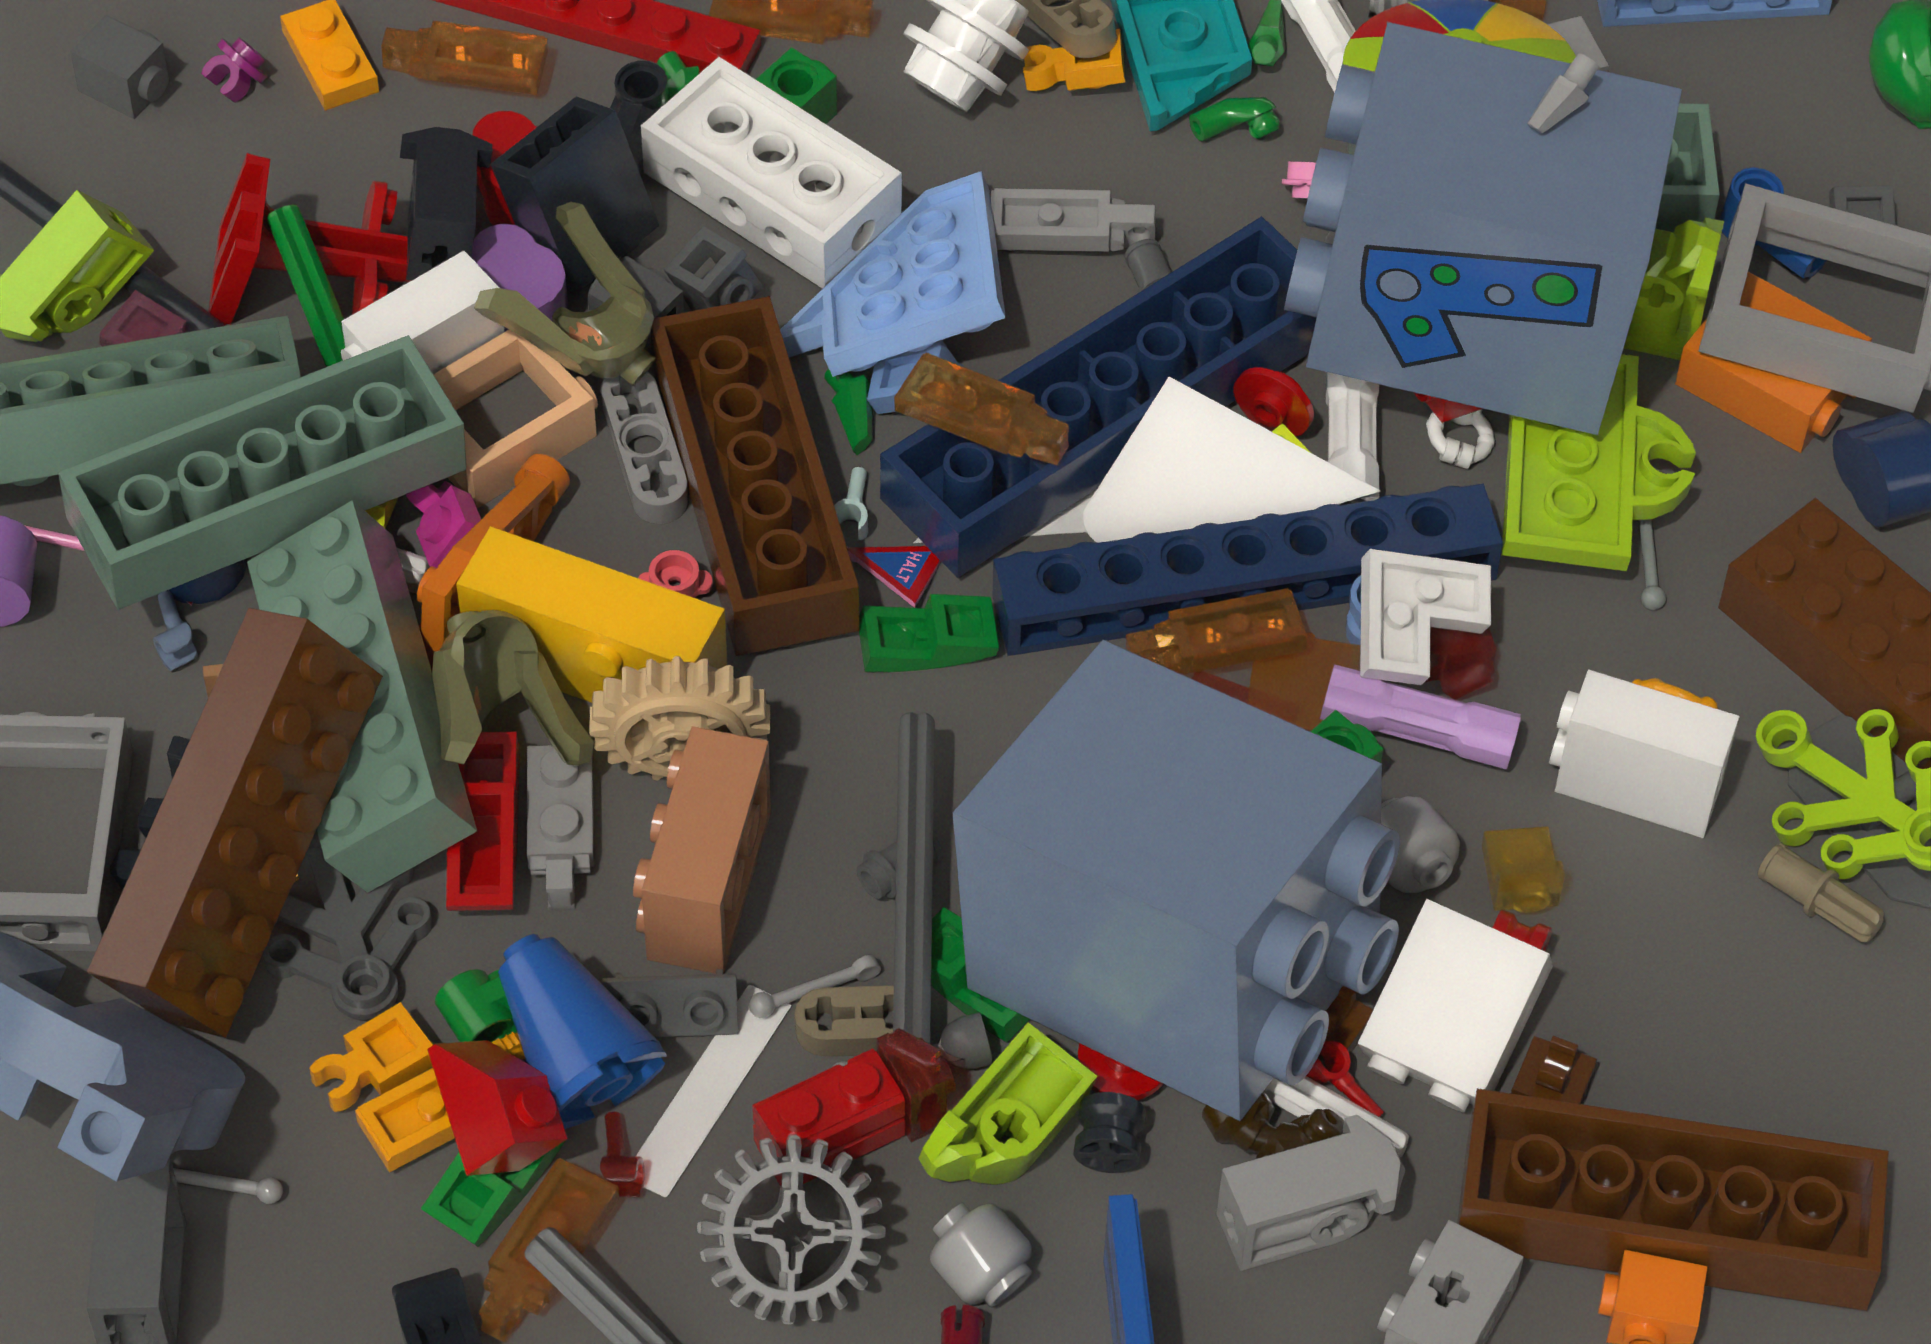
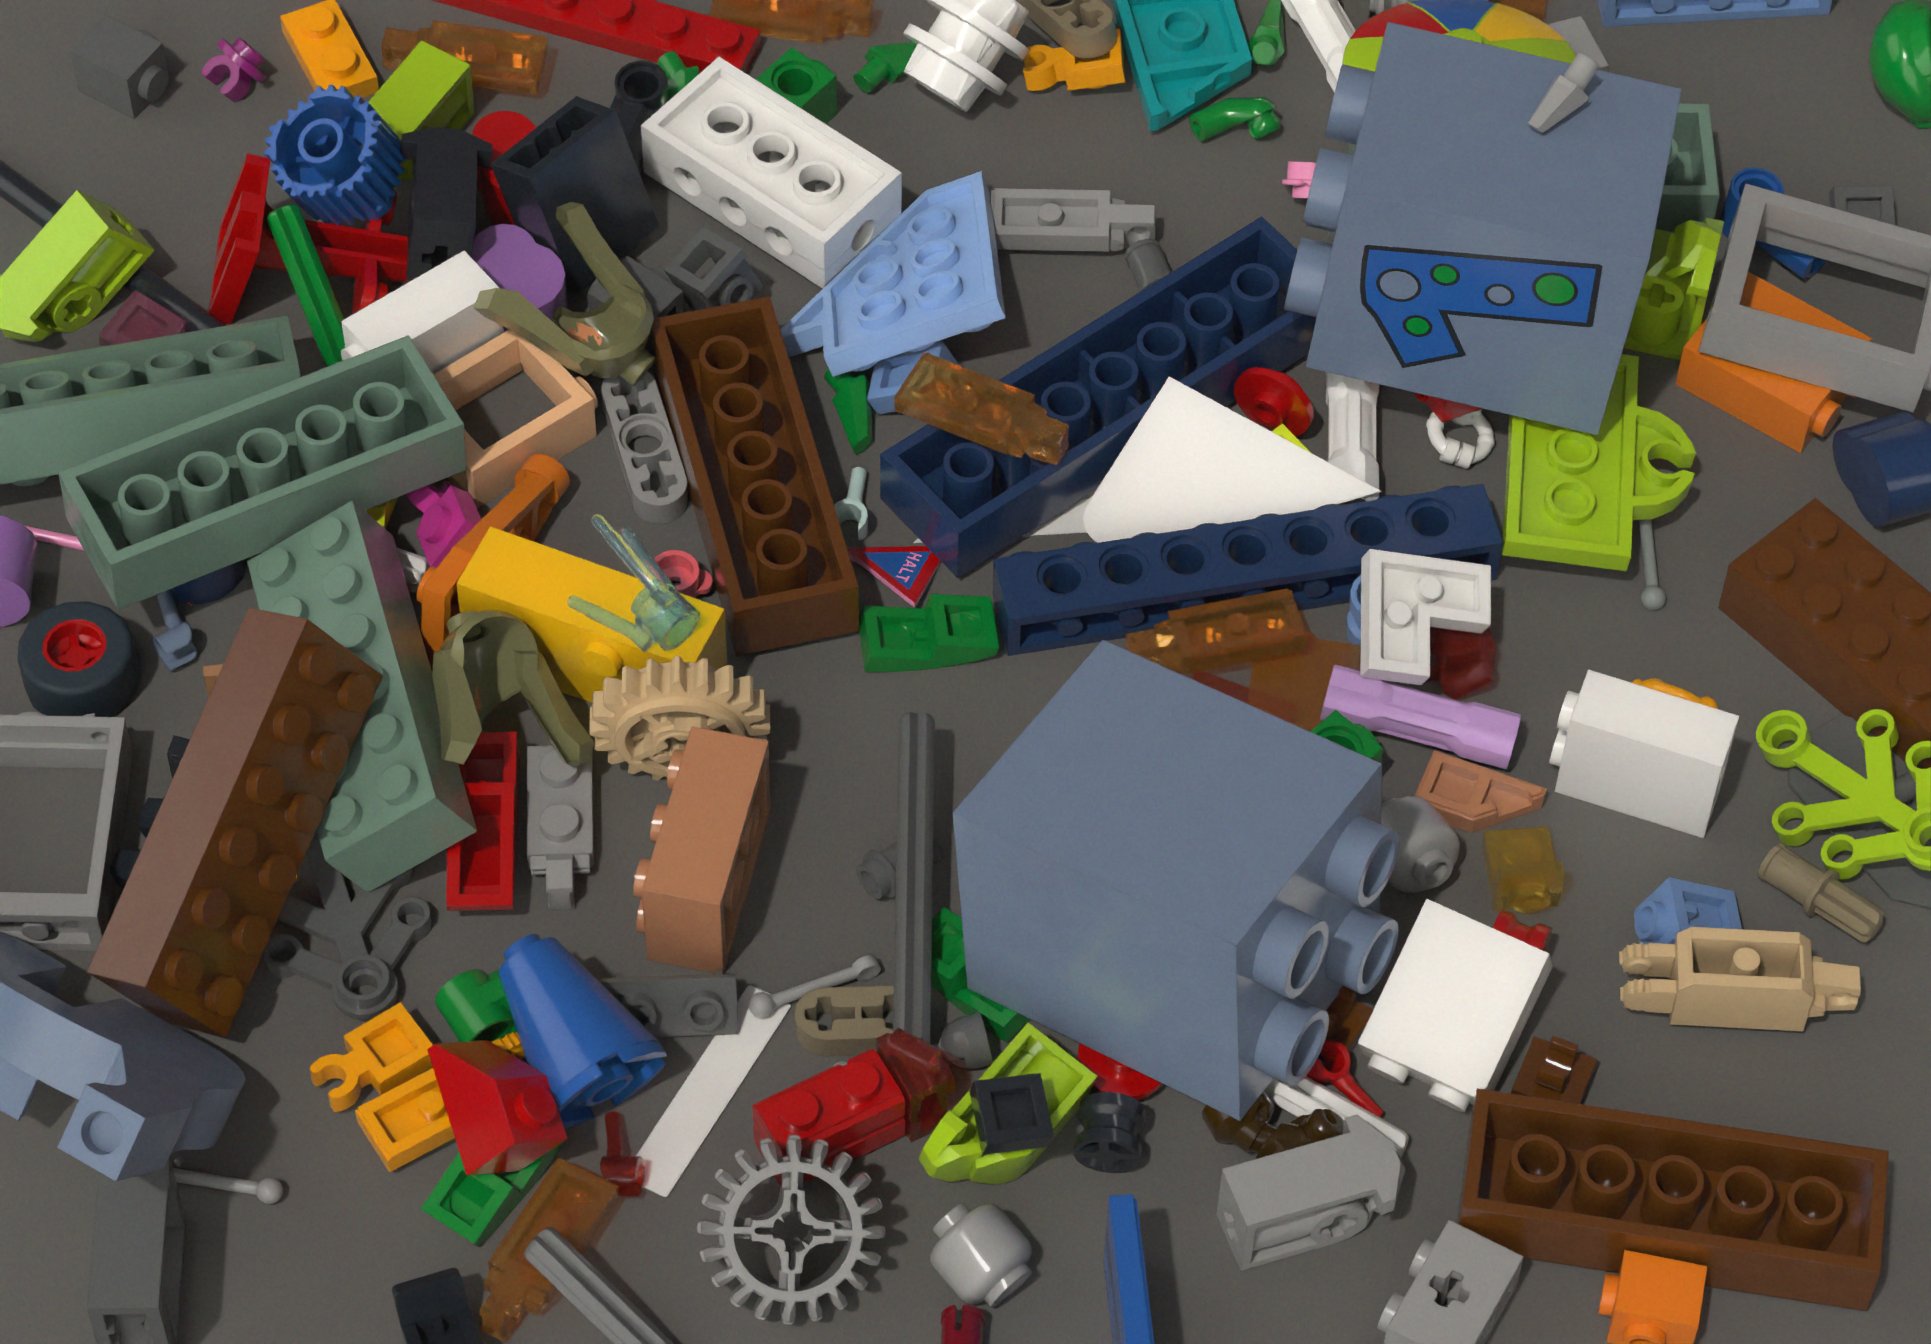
(78, 661): none -> black wheel
(336, 157): none -> blue brick
(426, 93): none -> lime piece
(659, 608): none -> clear light blue plant
(883, 63): none -> green bar
(1011, 1113): none -> black plate
(1474, 795): none -> nougat tile
(1684, 905): none -> medium blue bracket
(1737, 979): none -> tan hinge

